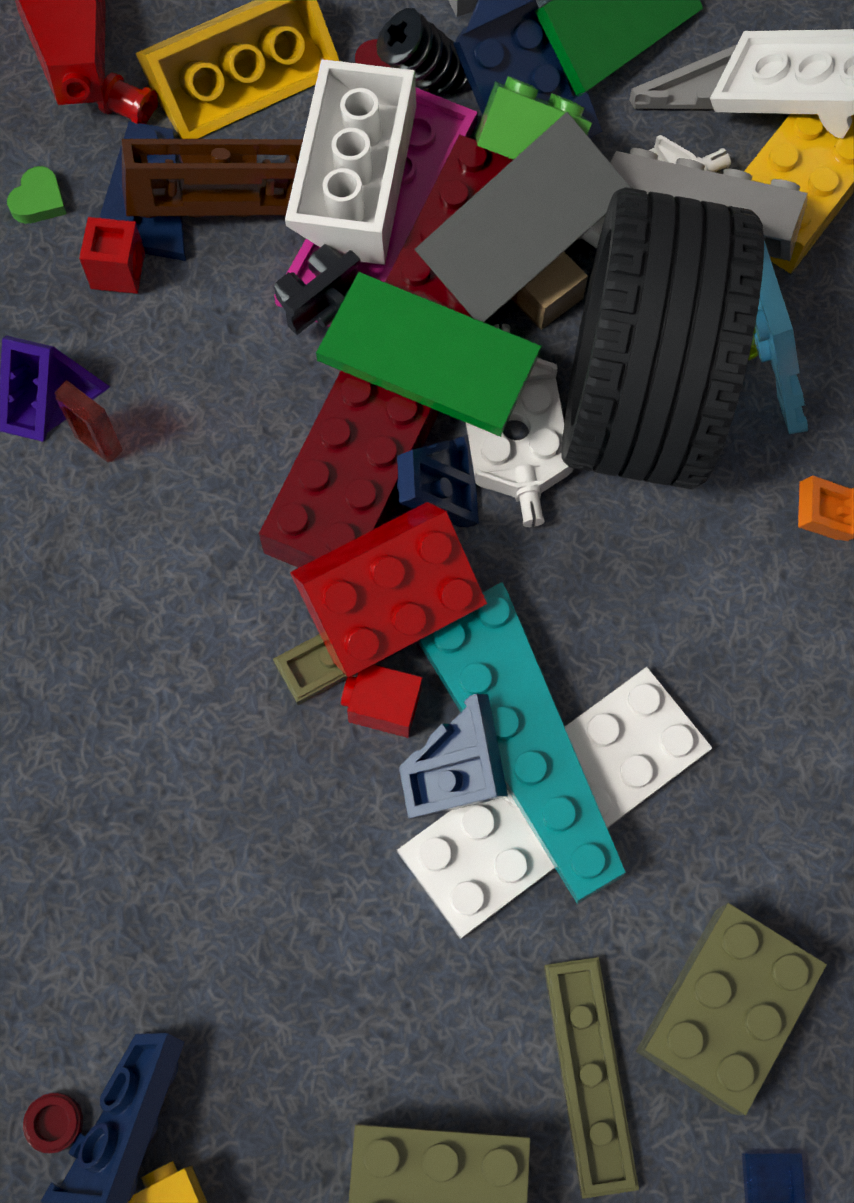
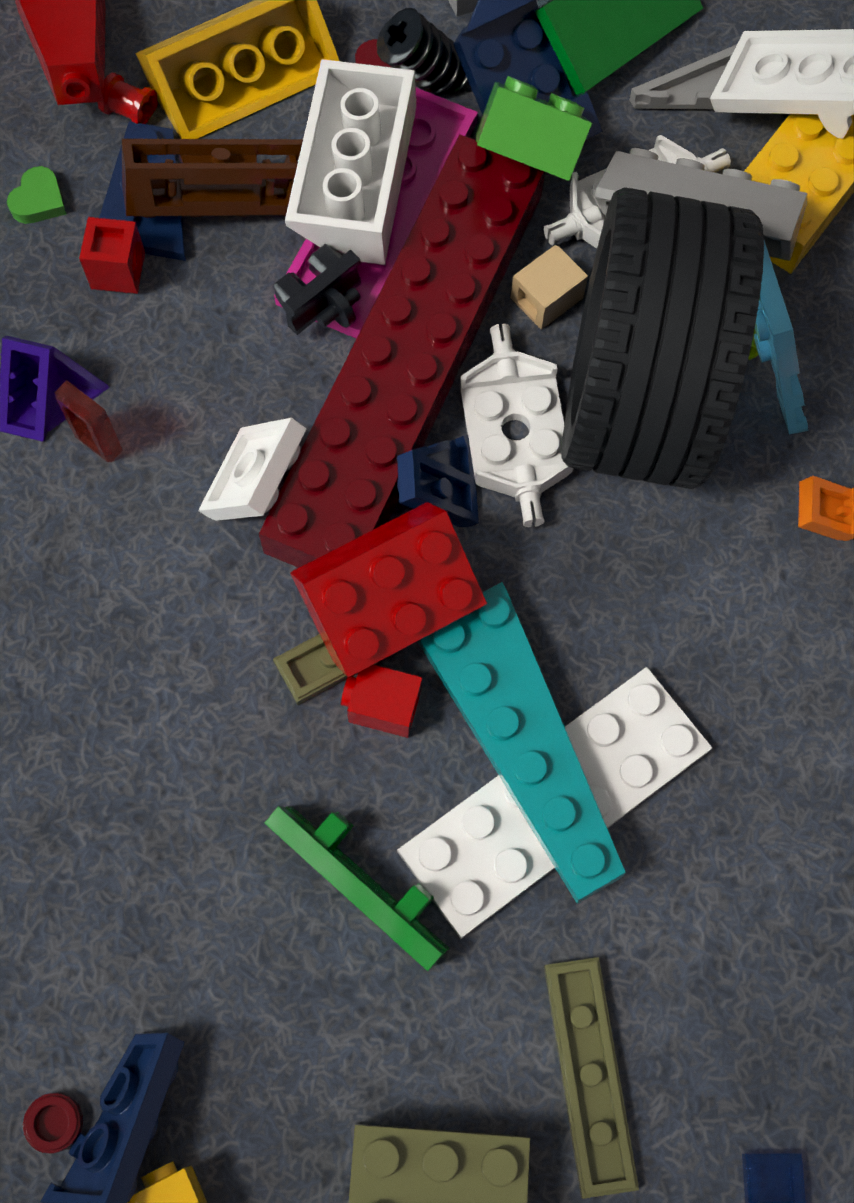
(253, 470): none -> white plate
(393, 917): none -> green hinge
(429, 353): green tile -> none
(456, 765): wing -> none
(522, 219): dark grey tile -> none
(731, 1009): olive brick -> none

